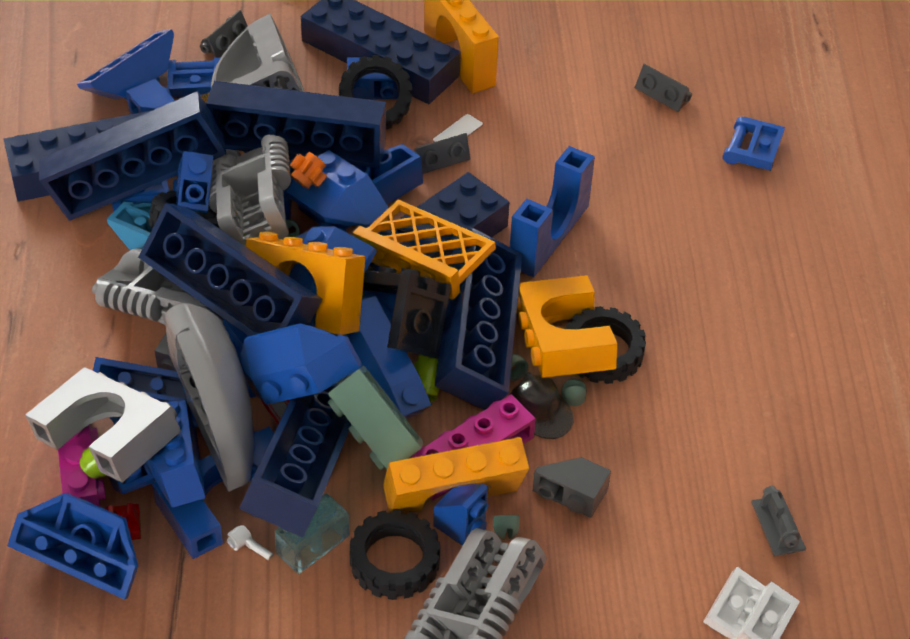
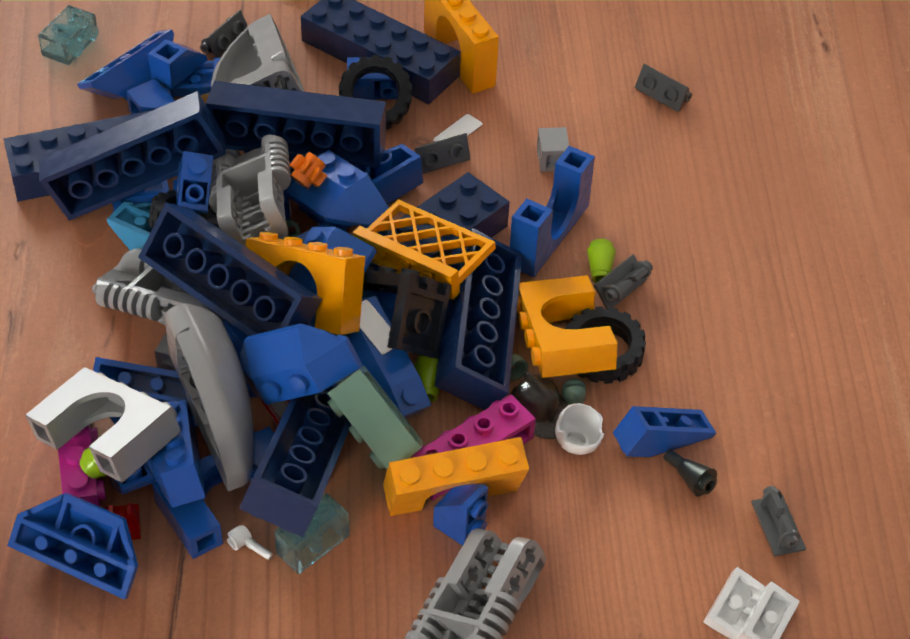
(68, 35): none -> clear light blue brick
(173, 62): none -> blue slope
(374, 327): none -> white sticker
(400, 583): black tyre -> none
(506, 523): sand green hinge -> none
(550, 146): none -> light grey brick
(573, 483): dark grey slope -> none
(579, 429): none -> white hair
(600, 258): none -> lime cone
(622, 280): none -> dark grey hinge
(656, 430): none -> blue slope
(698, 477): none -> pearl dark grey cone
(762, 147): blue plate -> none

